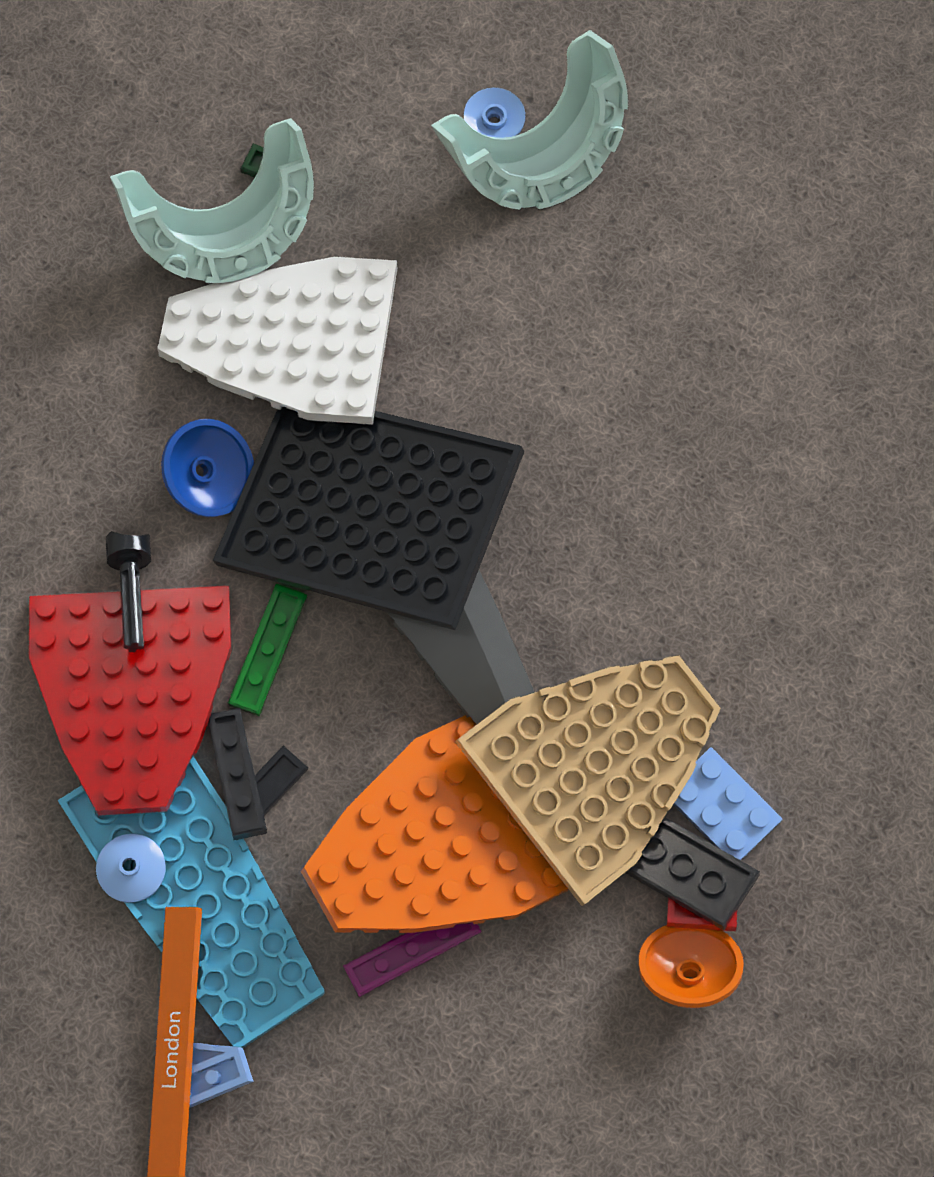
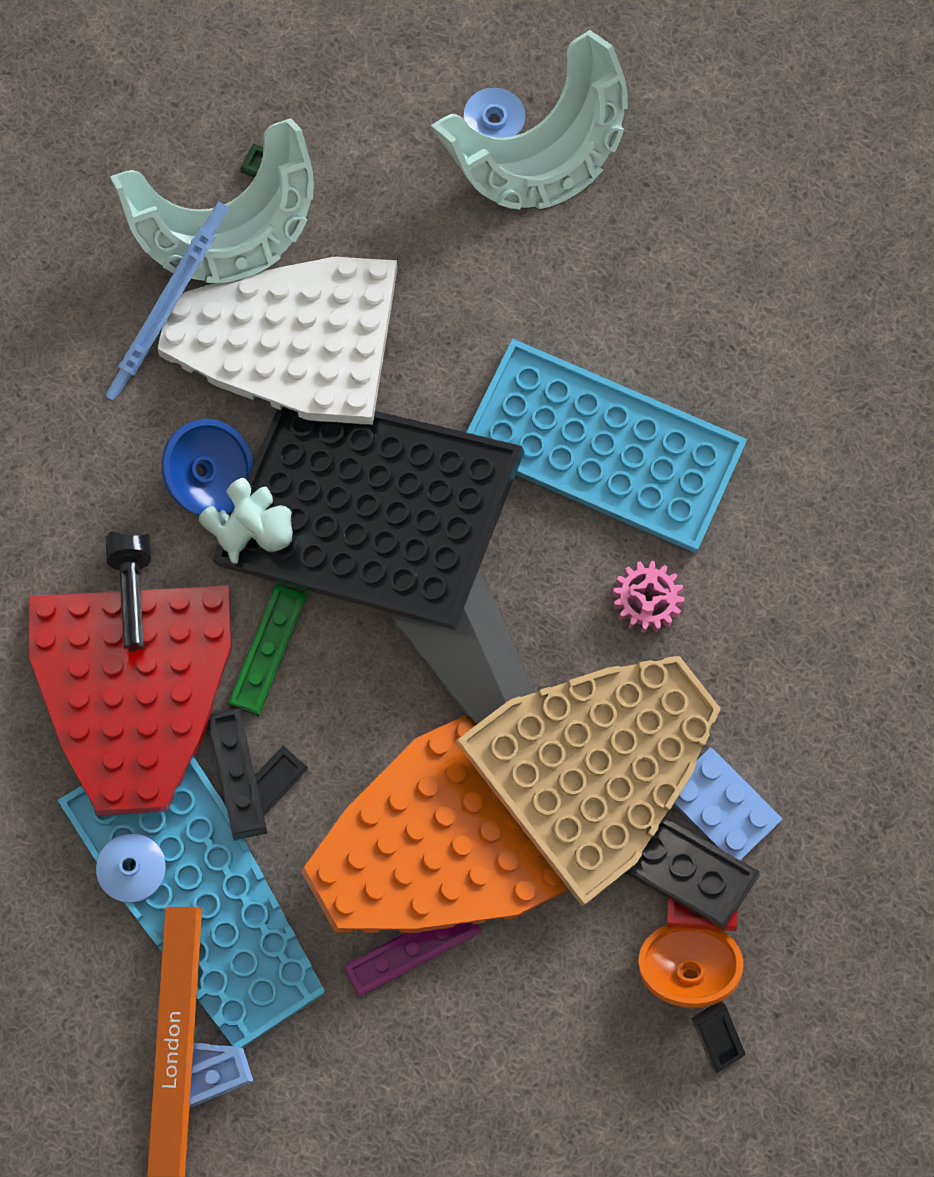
(193, 256): none -> light blue axle
(249, 520): none -> light aqua animal
(609, 445): none -> medium azure plate
(635, 595): none -> bright pink gear
(718, 1036): none -> black tile

